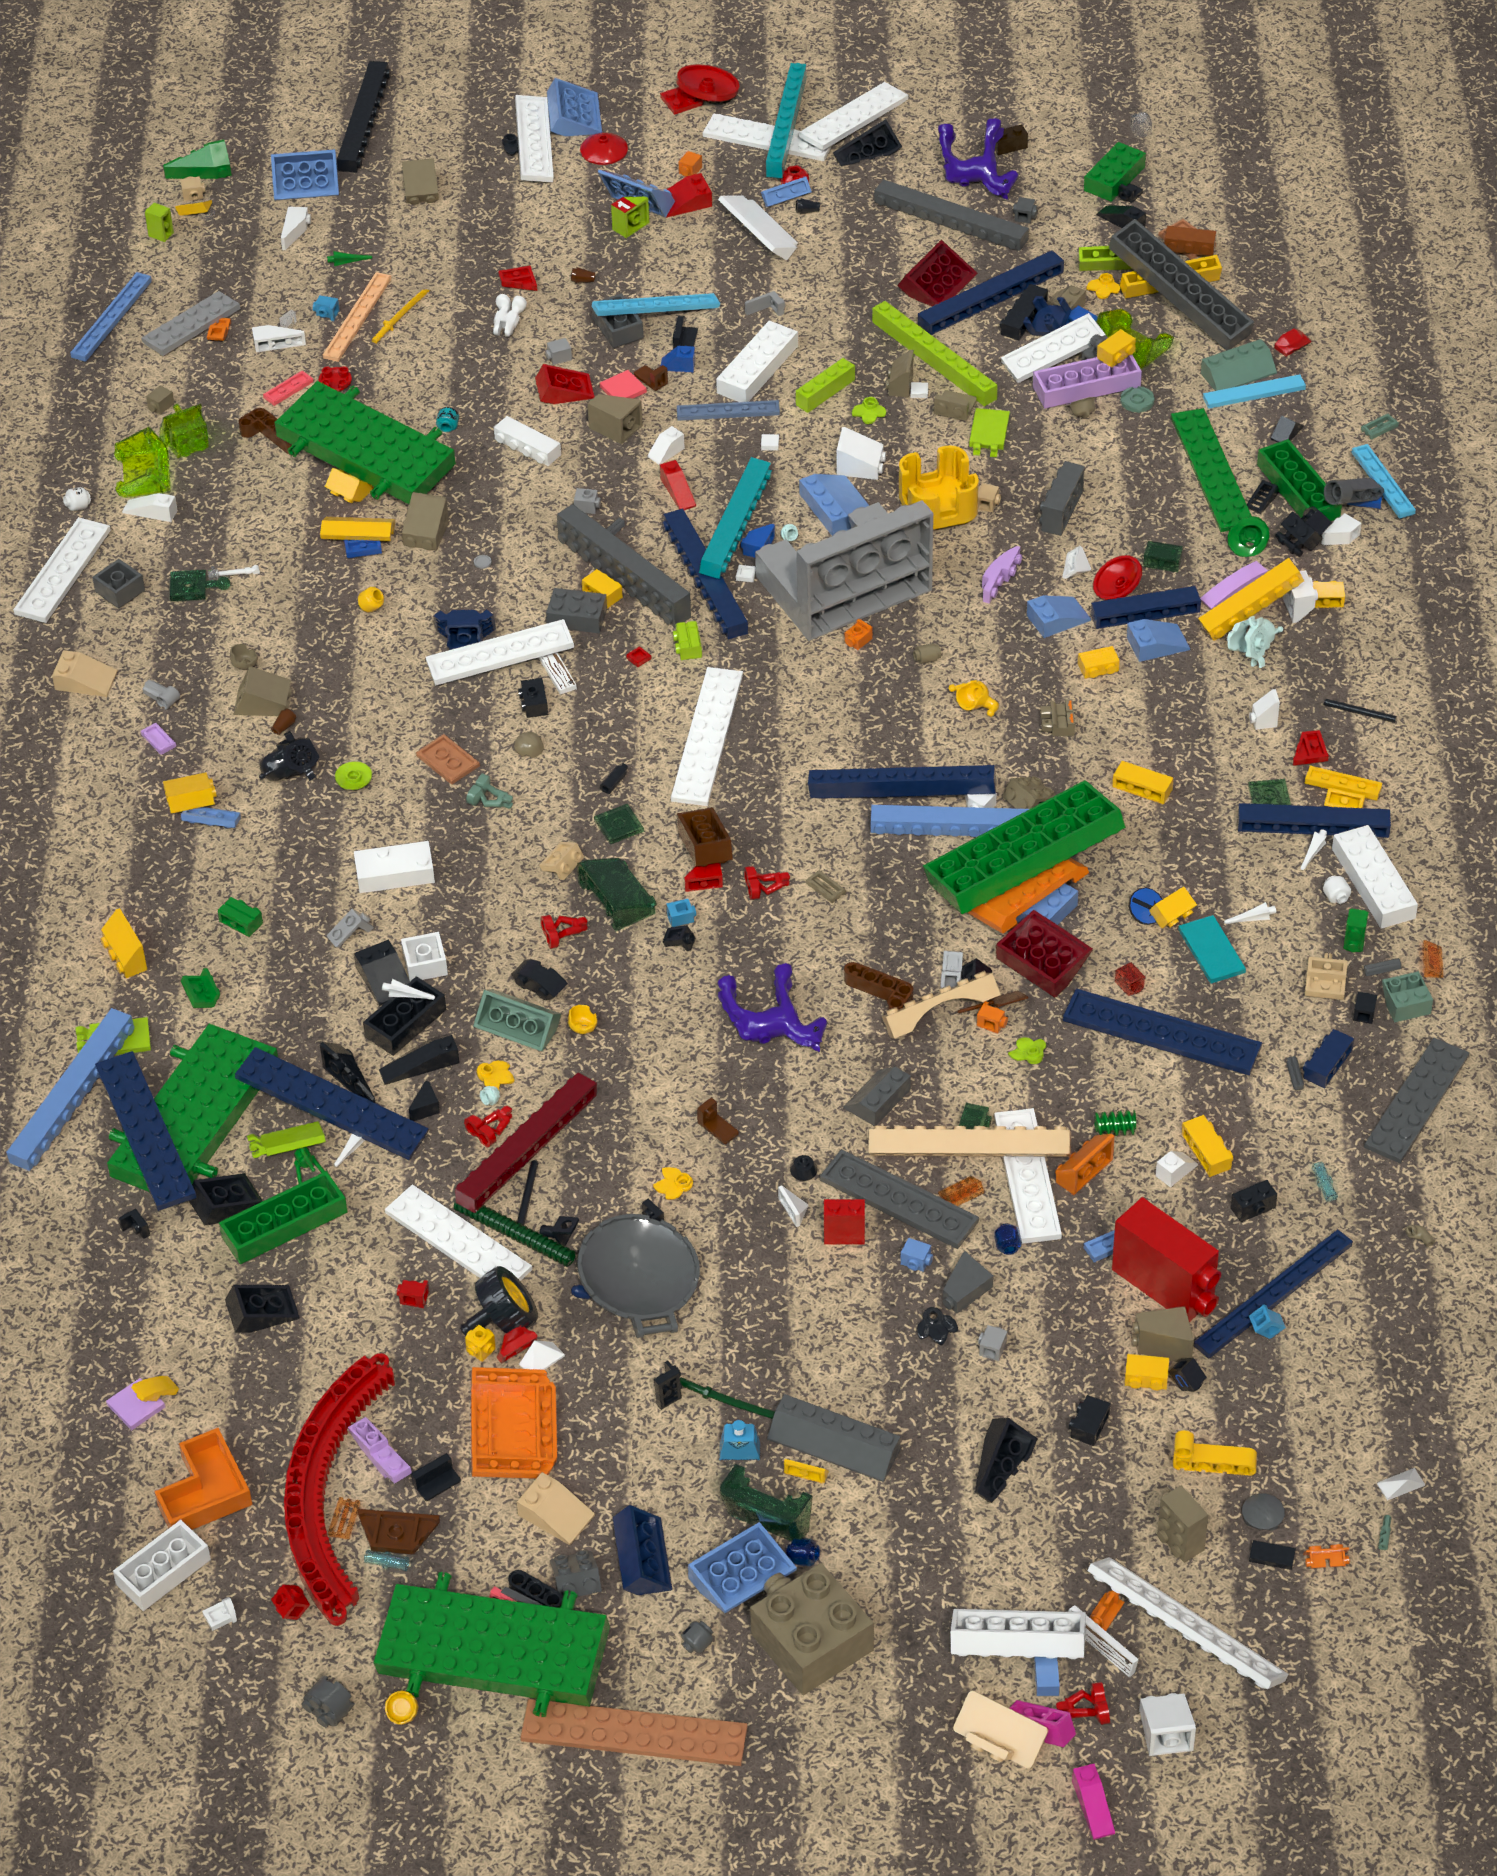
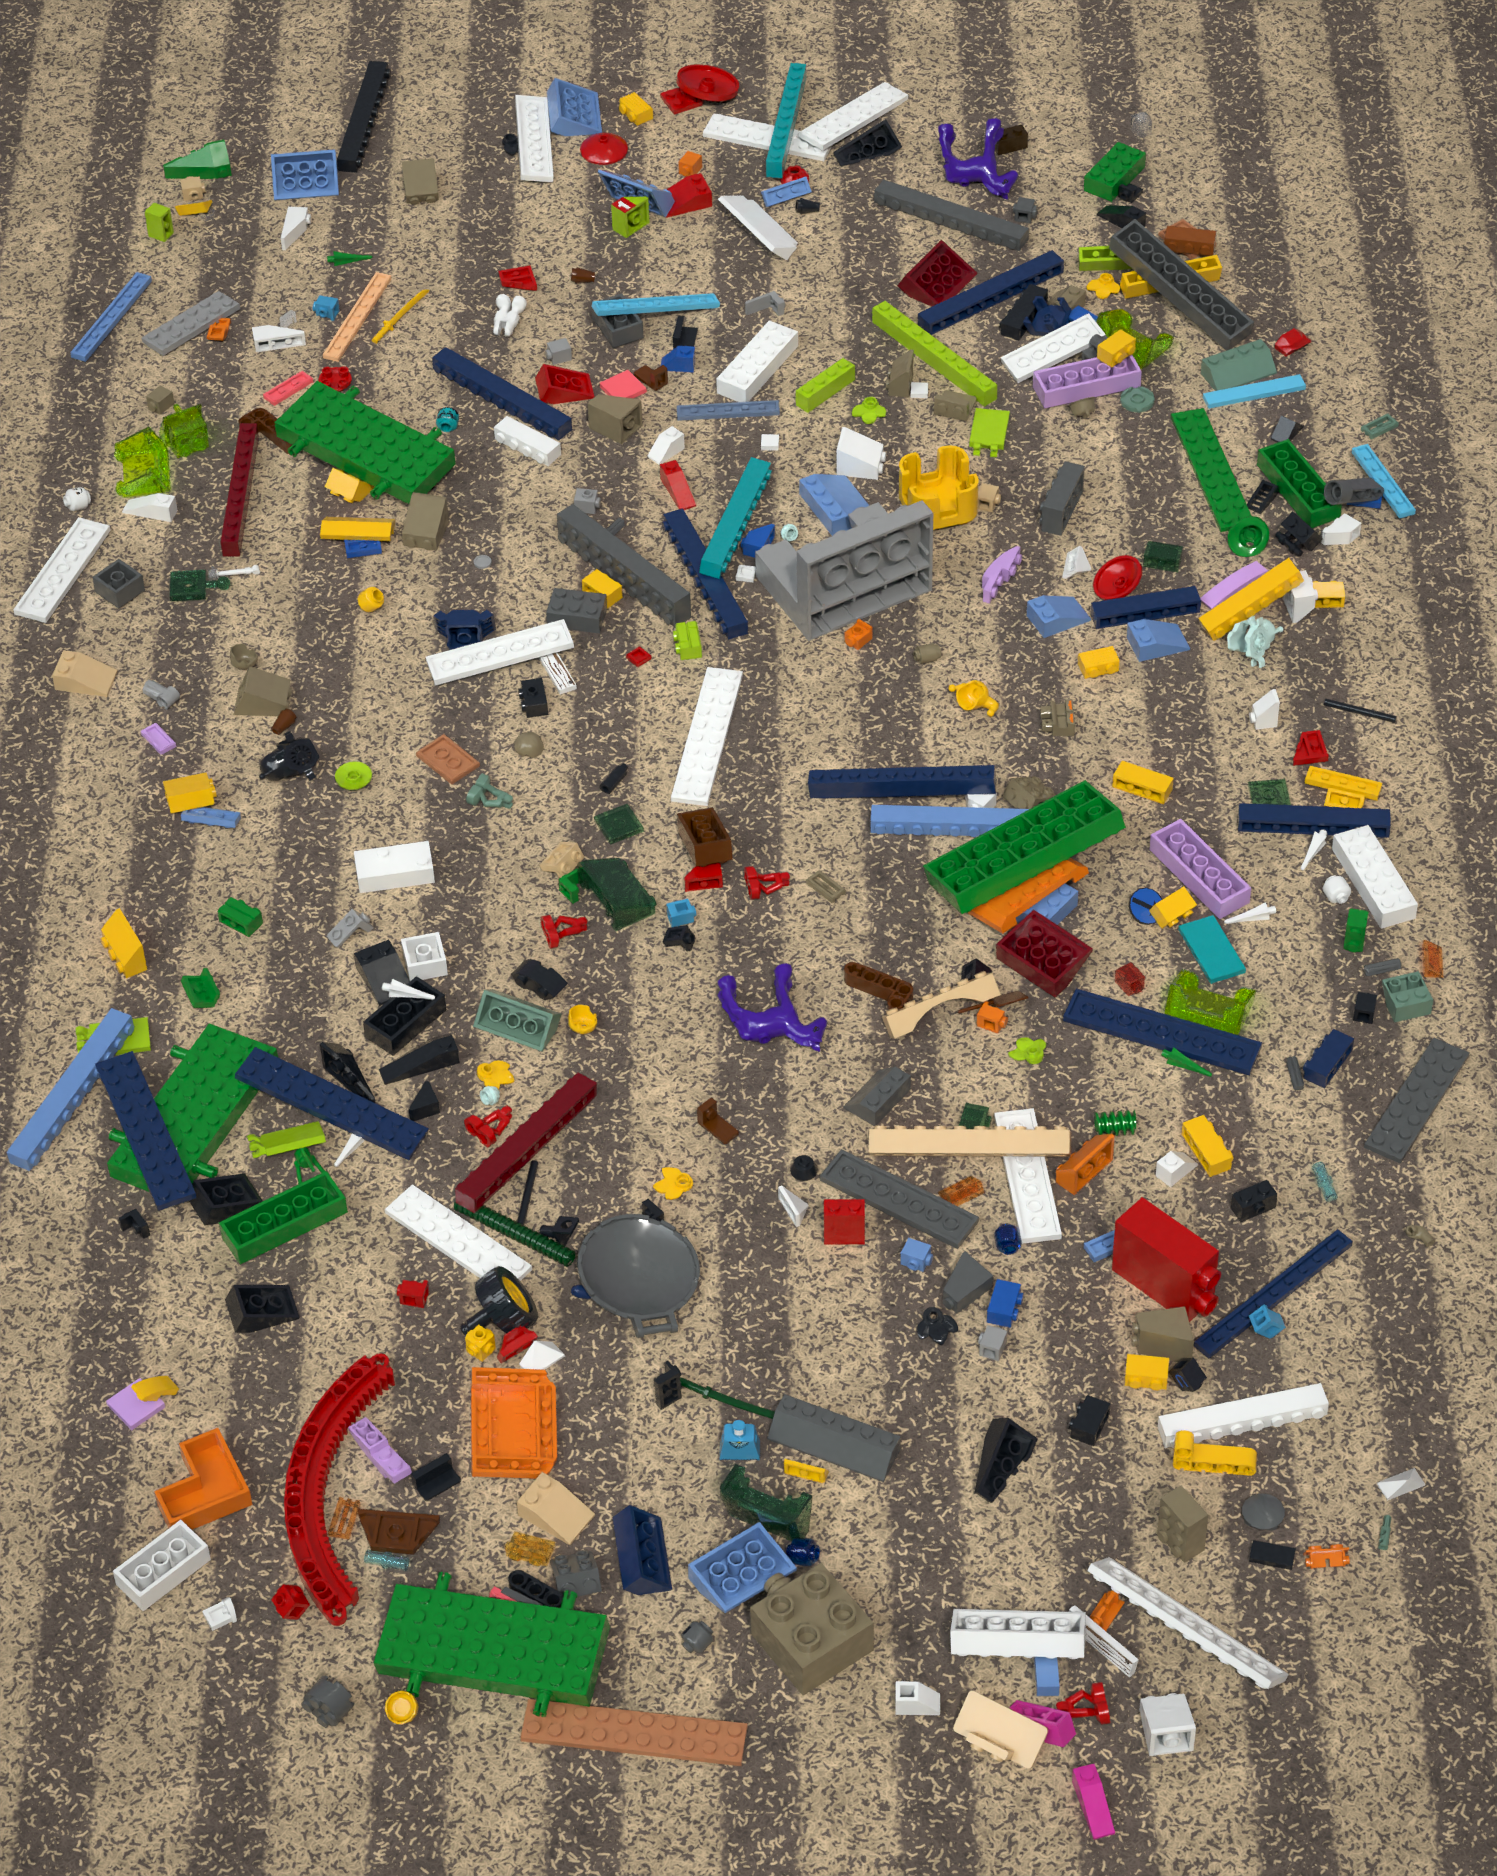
(239, 490): none -> dark red brick
(502, 393): none -> dark blue brick
(529, 1549): none -> clear yellow bracket
(568, 886): none -> green bracket
(635, 109): none -> yellow brick
(916, 1699): none -> white slope
(951, 968): light grey slope -> none
(1004, 1303): none -> blue brick
(1178, 1059): none -> green piece
(1200, 868): none -> lavender brick
(1205, 1007): none -> clear neon green windscreen
(1246, 1414): none -> white brick
(1316, 519): black brick -> none
(1326, 977): tan plate -> none

